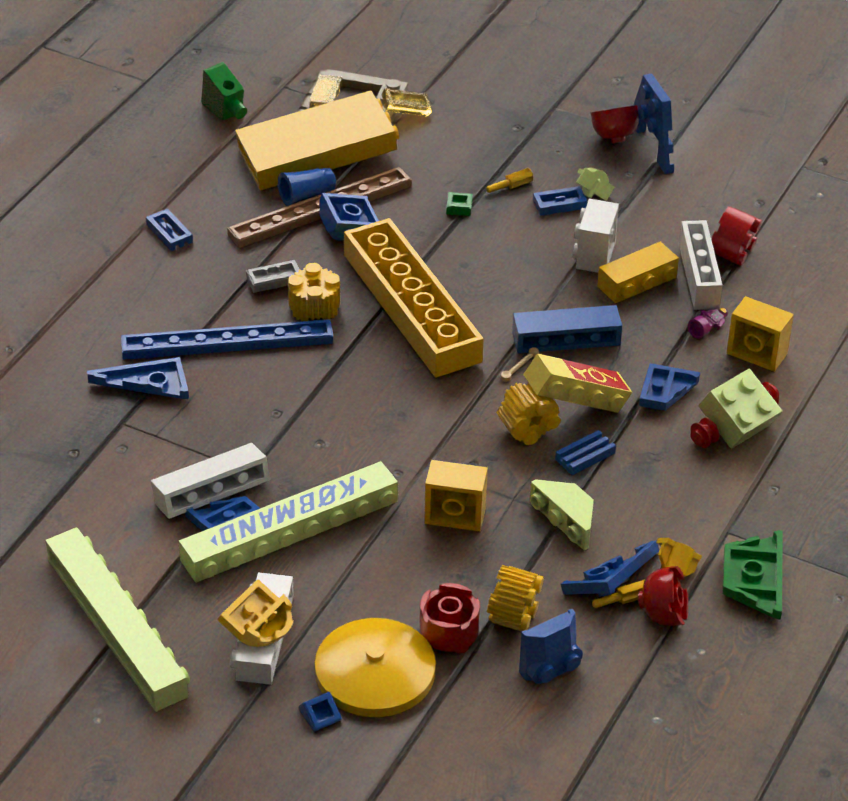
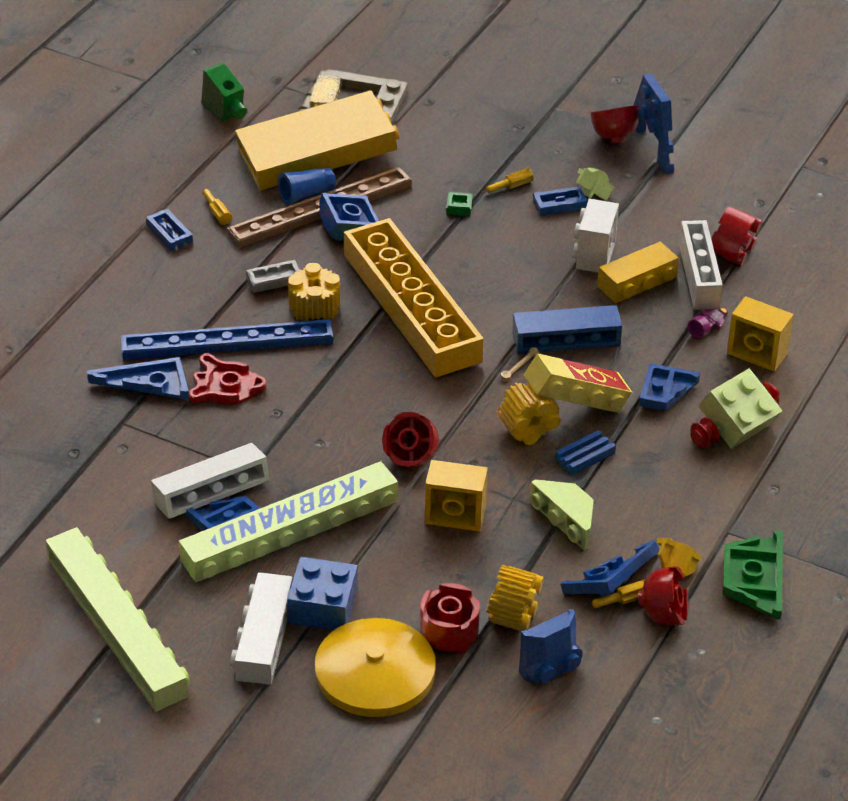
(218, 208): none -> yellow axle
(225, 382): none -> red tile
(258, 616): yellow slope -> none
(320, 711): blue slope -> none
(322, 593): none -> blue brick
(406, 102): clear yellow tile -> none
(410, 440): none -> red cylinder

